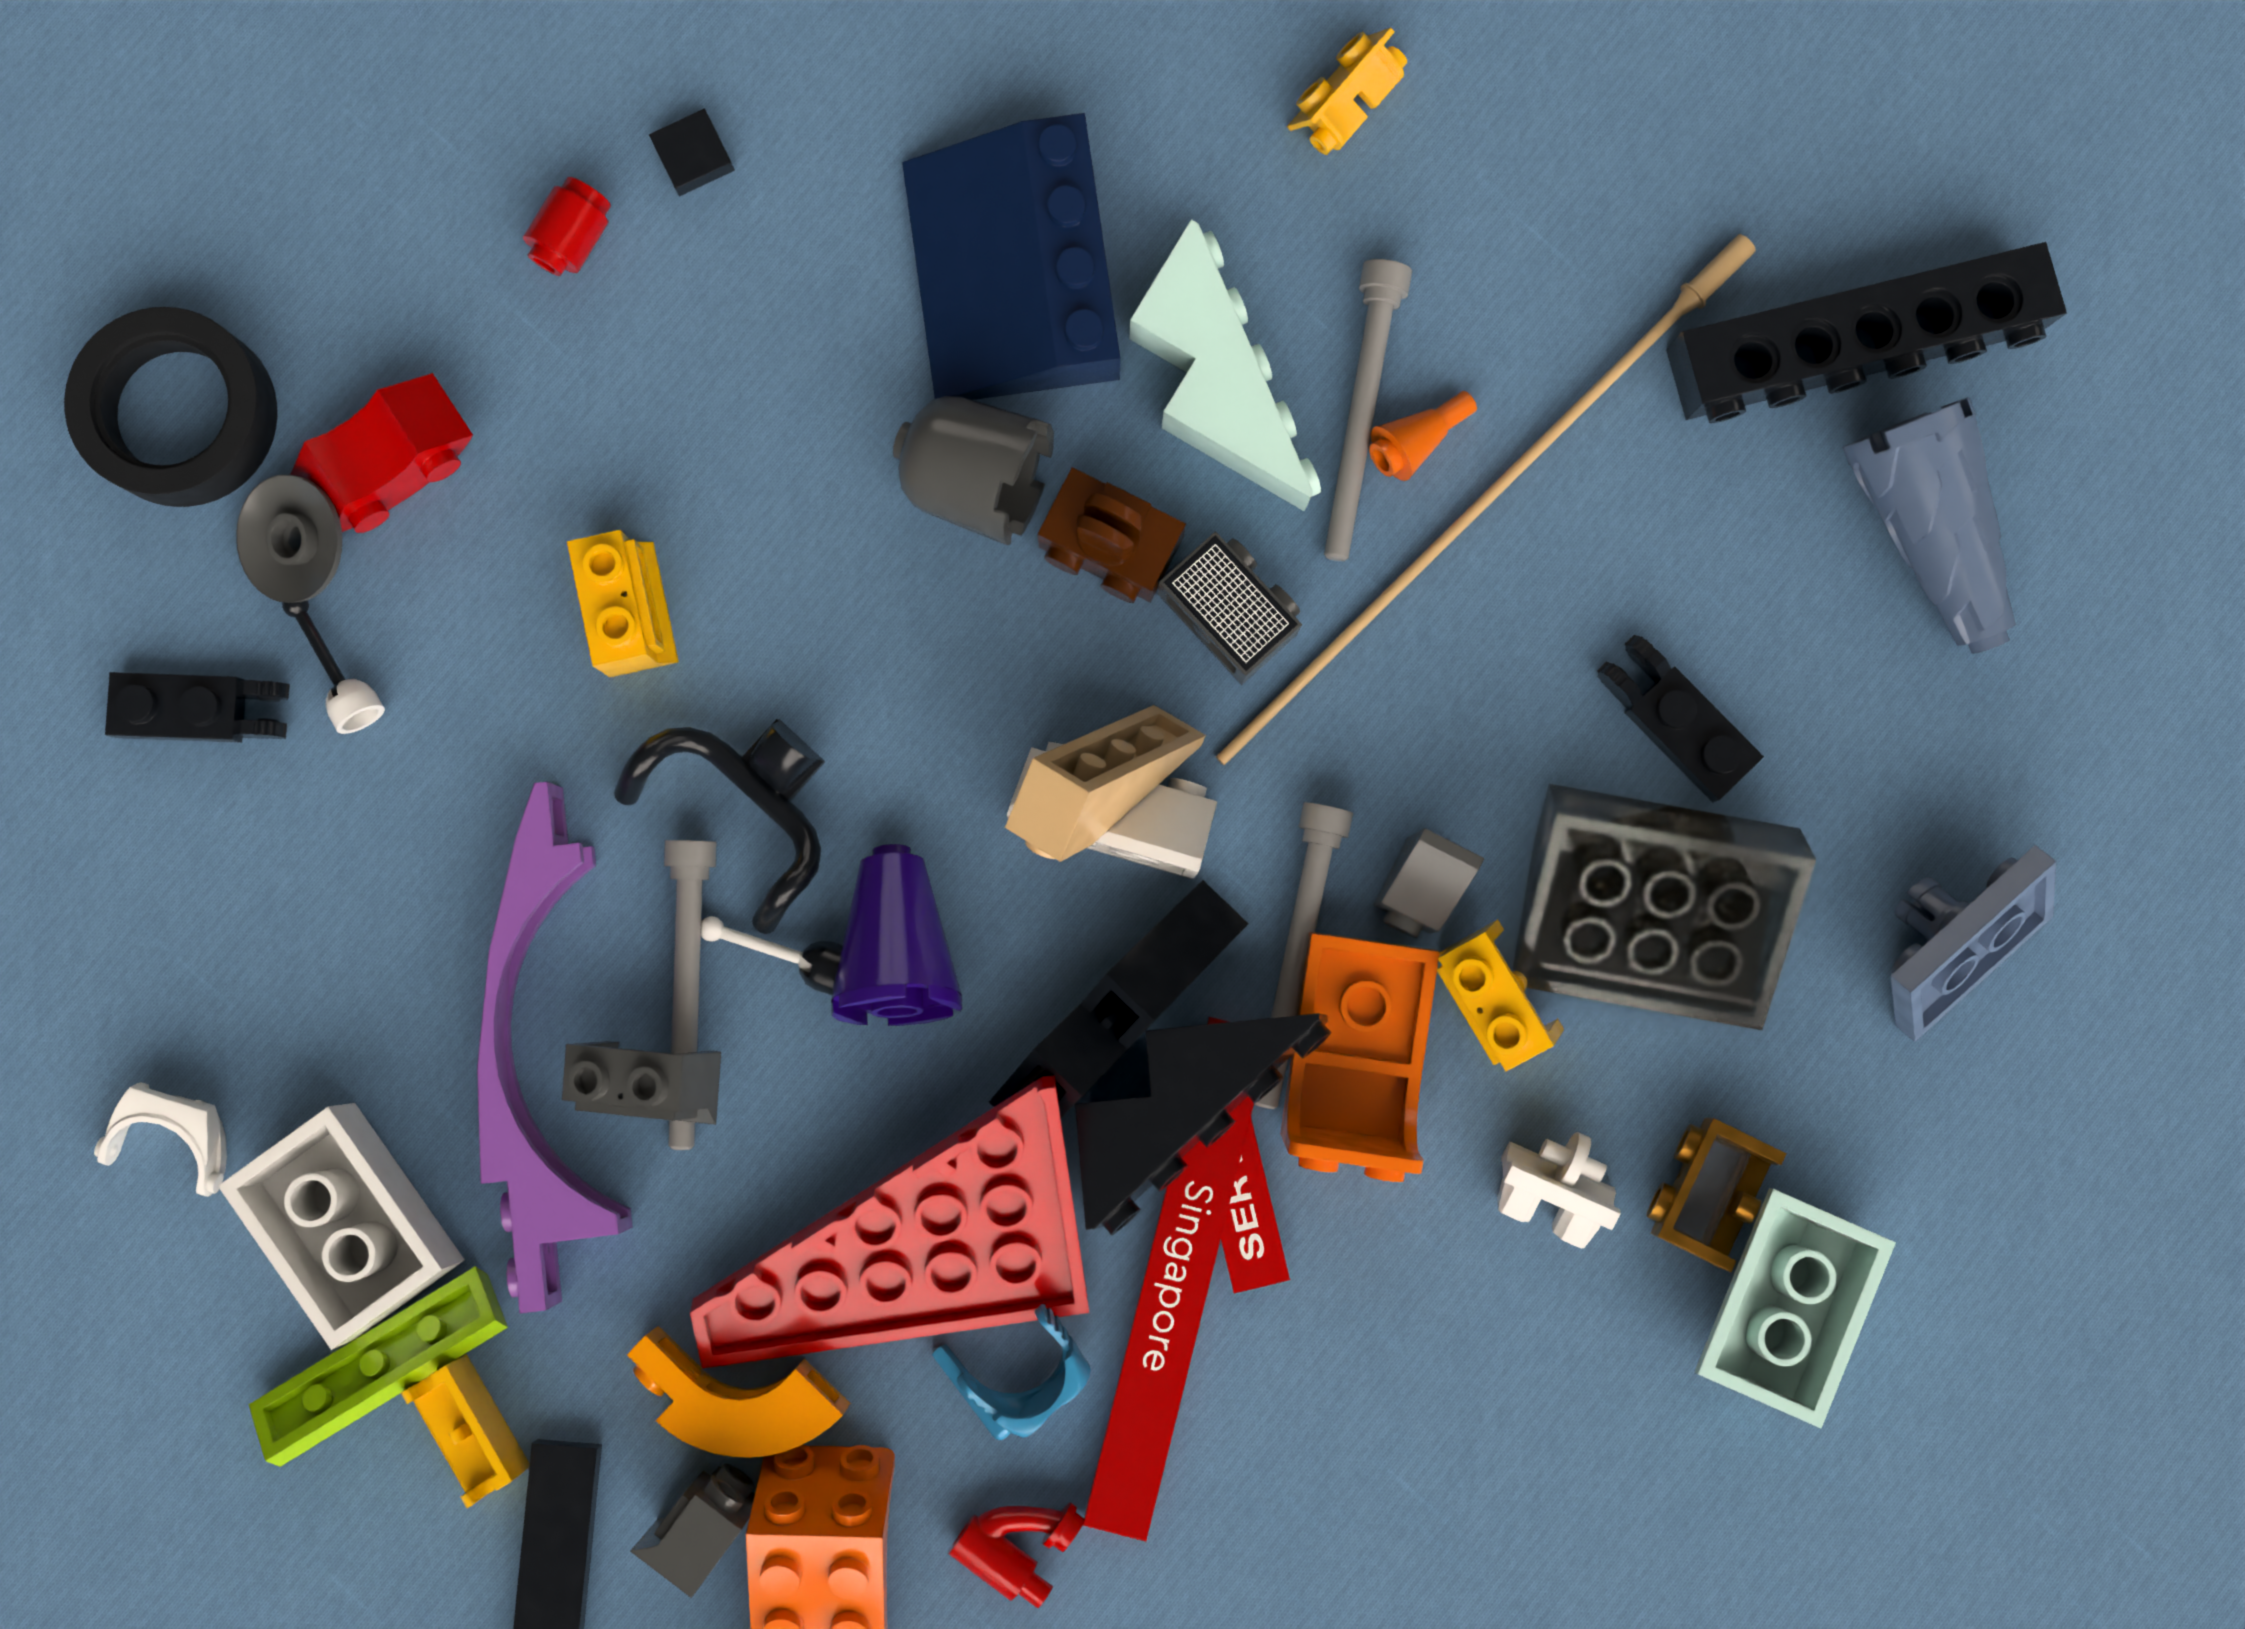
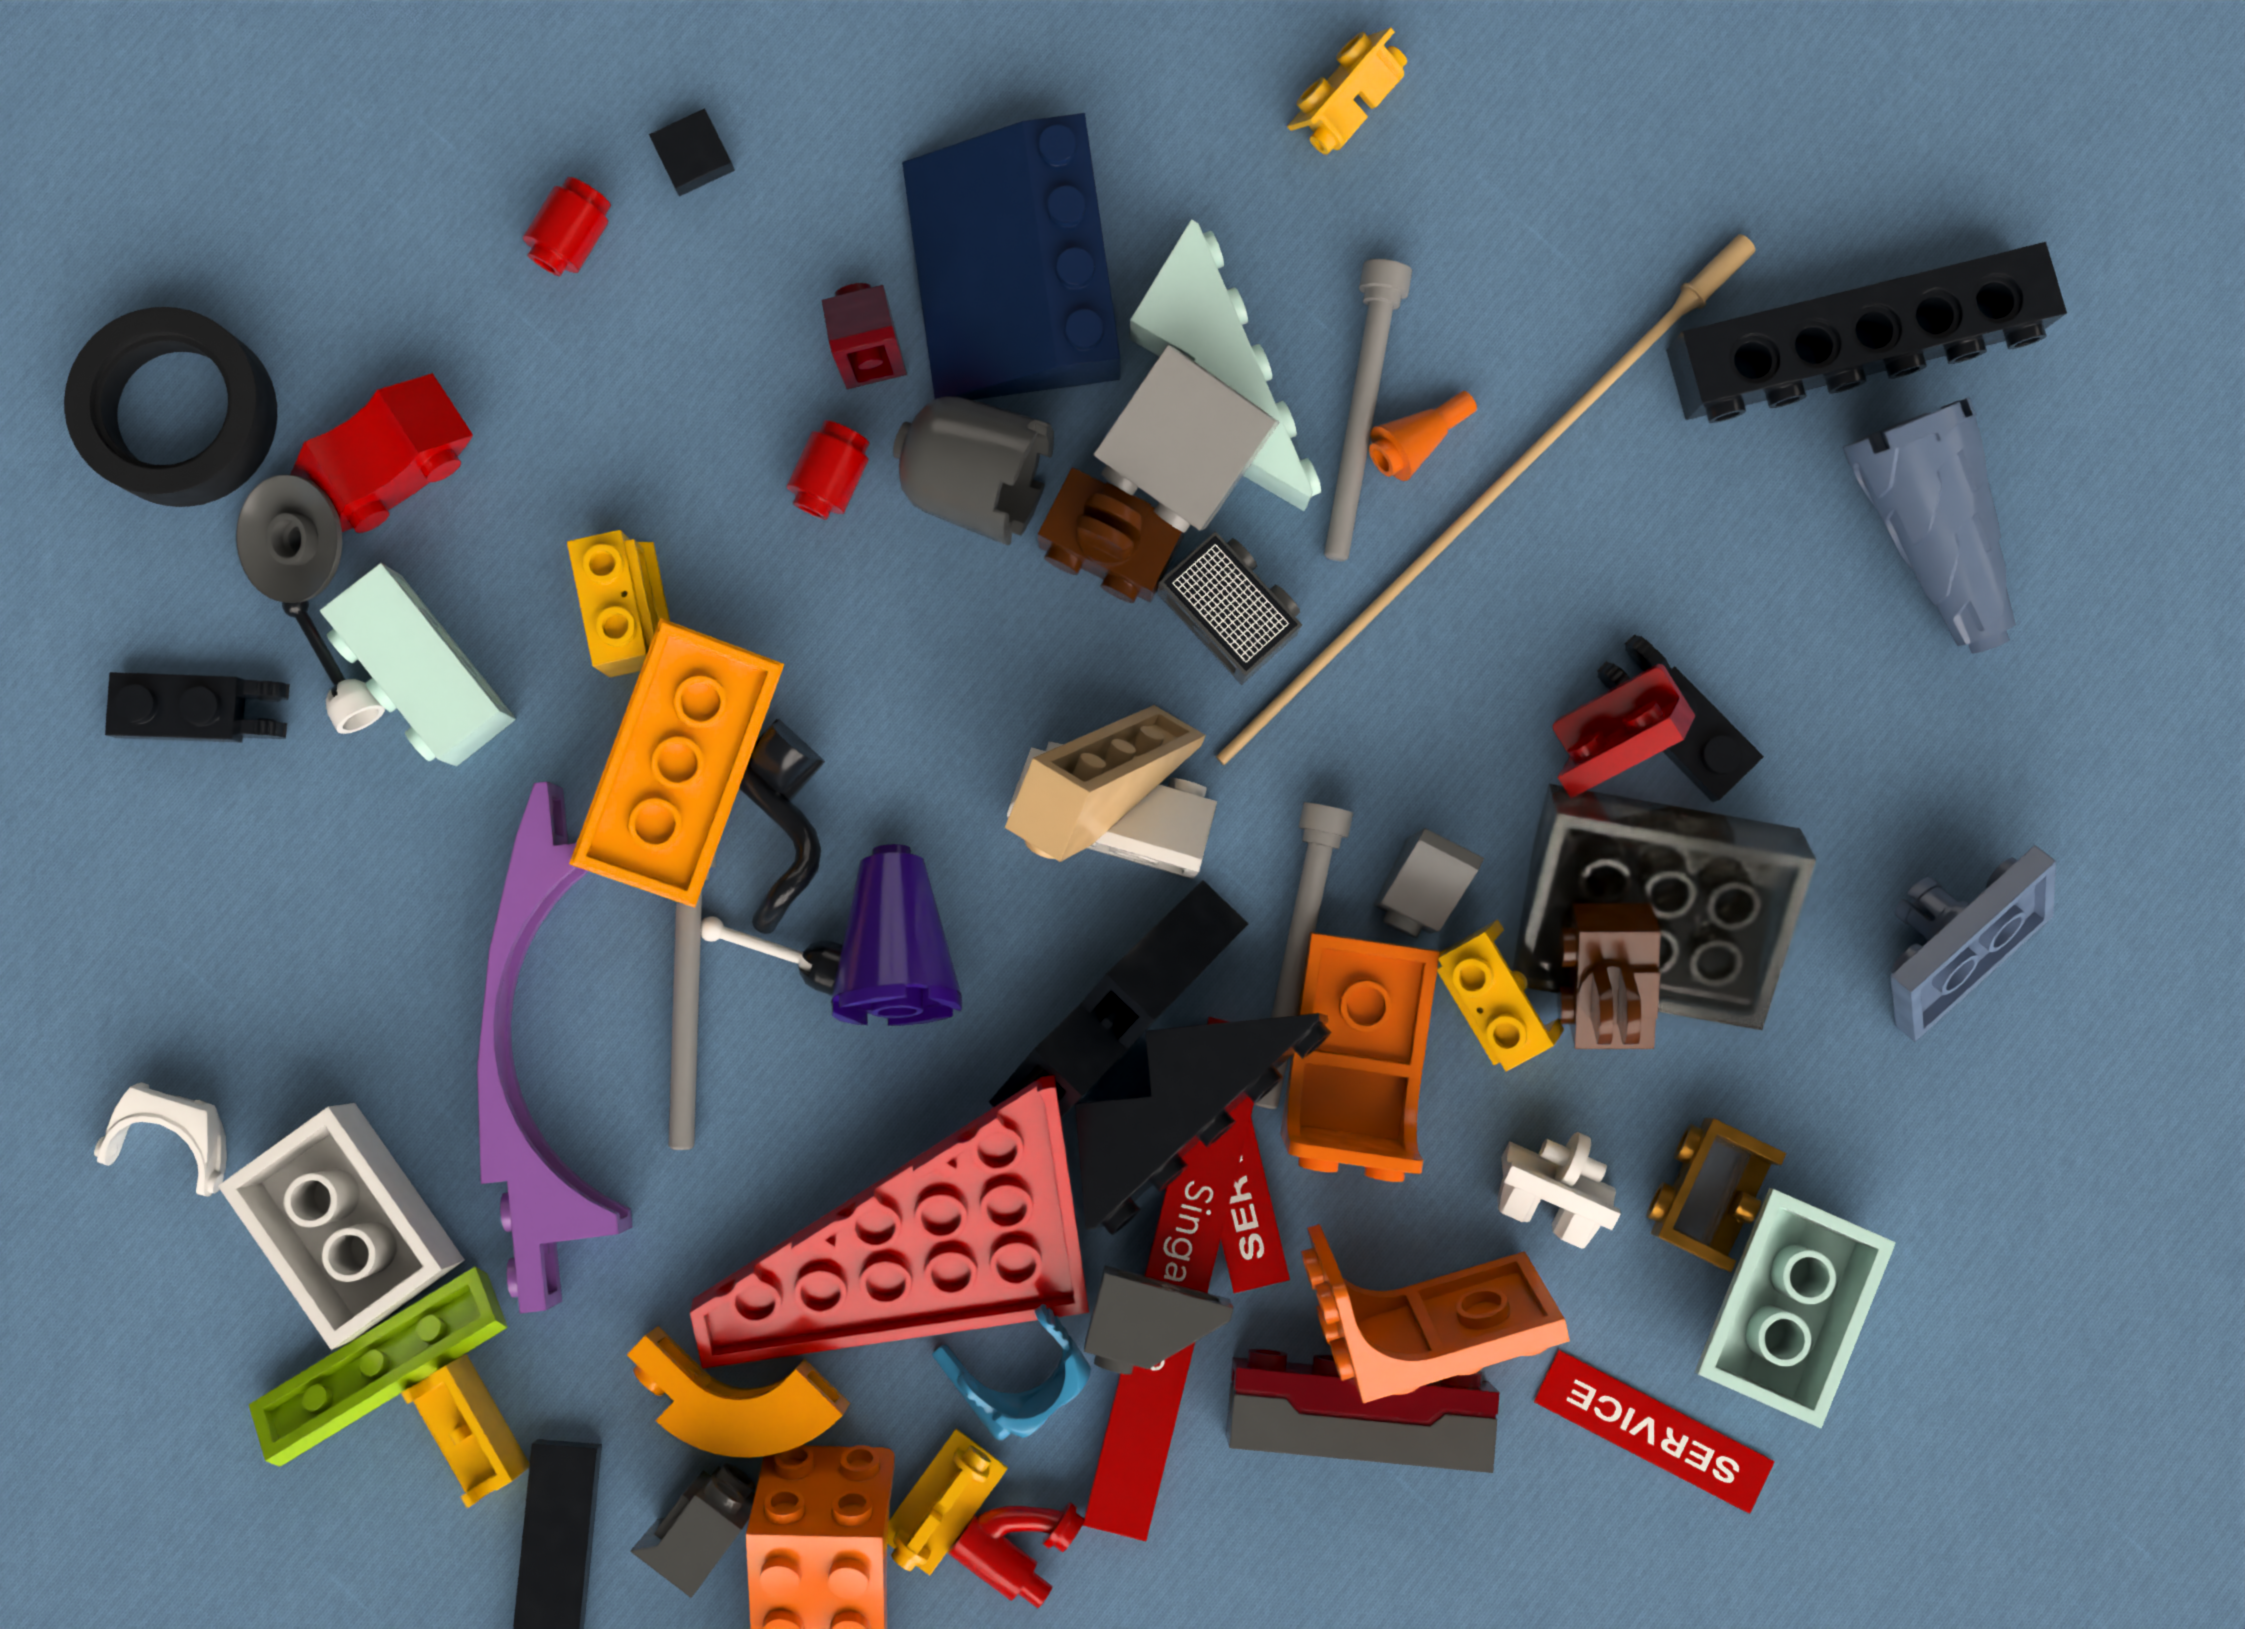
(415, 667): none -> light aqua brick
(642, 1082): dark grey window -> none
(677, 763): none -> light orange tile
(828, 470): none -> red brick
(863, 335): none -> dark red slope
(942, 1503): none -> yellow hinge
(1148, 1320): none -> dark grey slope
(1184, 441): none -> light grey brick
(1316, 1414): none -> piece
(1434, 1327): none -> orange bracket
(1612, 976): none -> reddish brown brick
(1621, 729): none -> red bracket
(1654, 1431): none -> red sticker

